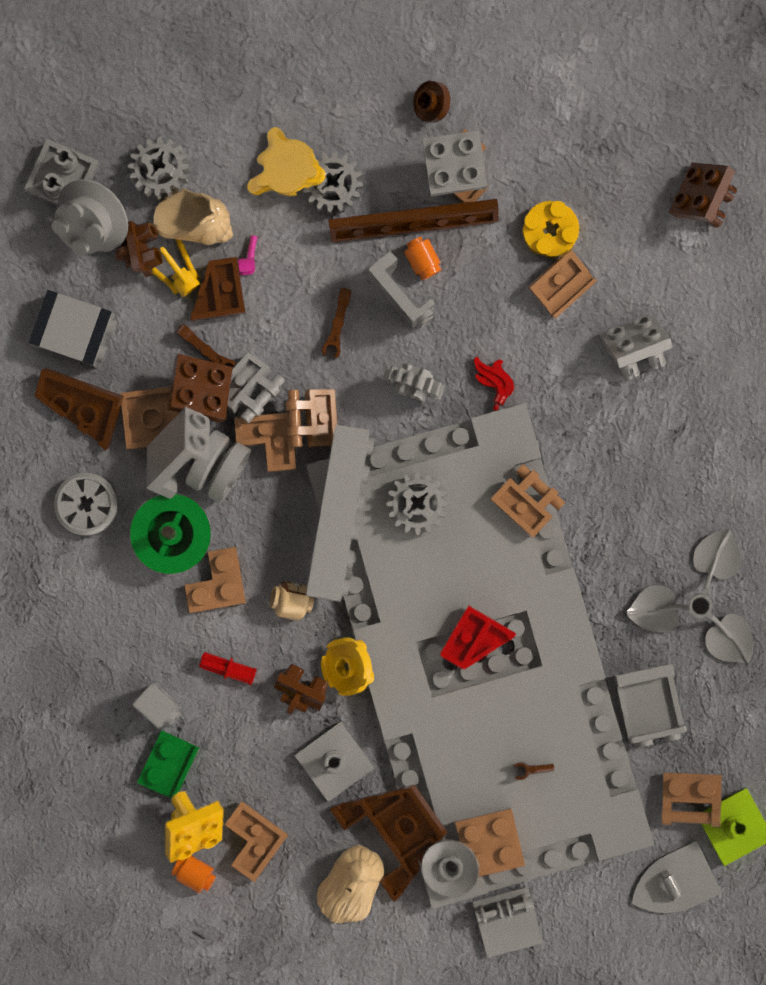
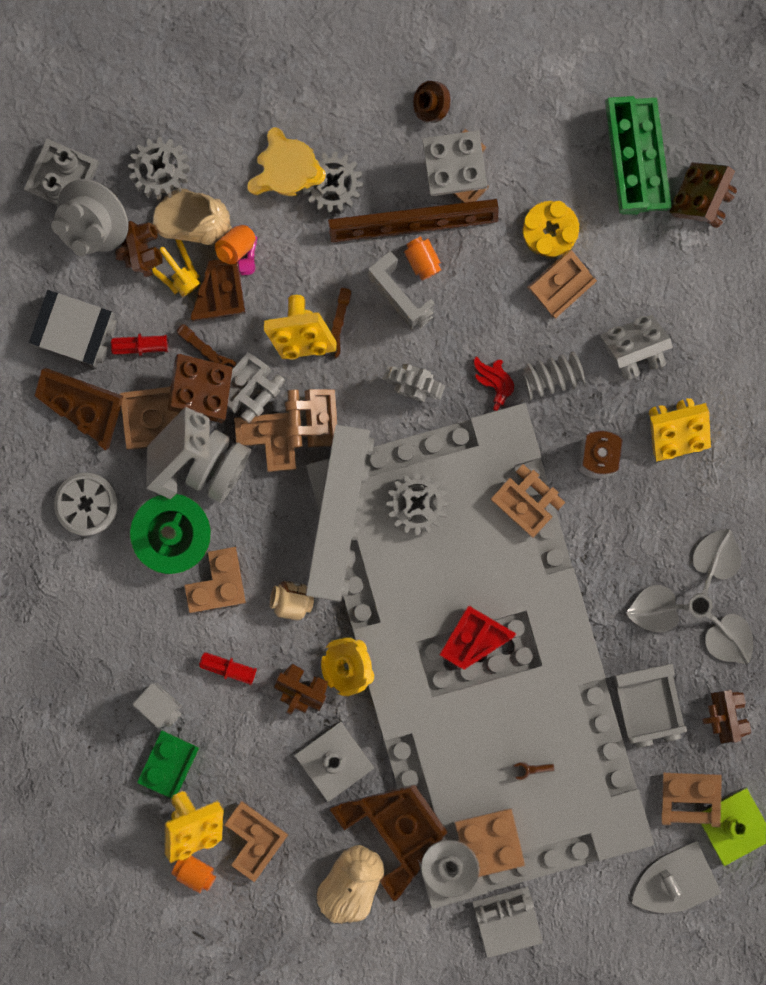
(139, 344): none -> red axle
(235, 244): none -> orange brick
(299, 333): none -> yellow plate
(553, 374): none -> light grey piece
(600, 454): none -> reddish brown piece
(637, 154): none -> green brick
(680, 430): none -> yellow plate
(724, 717): none -> reddish brown hips

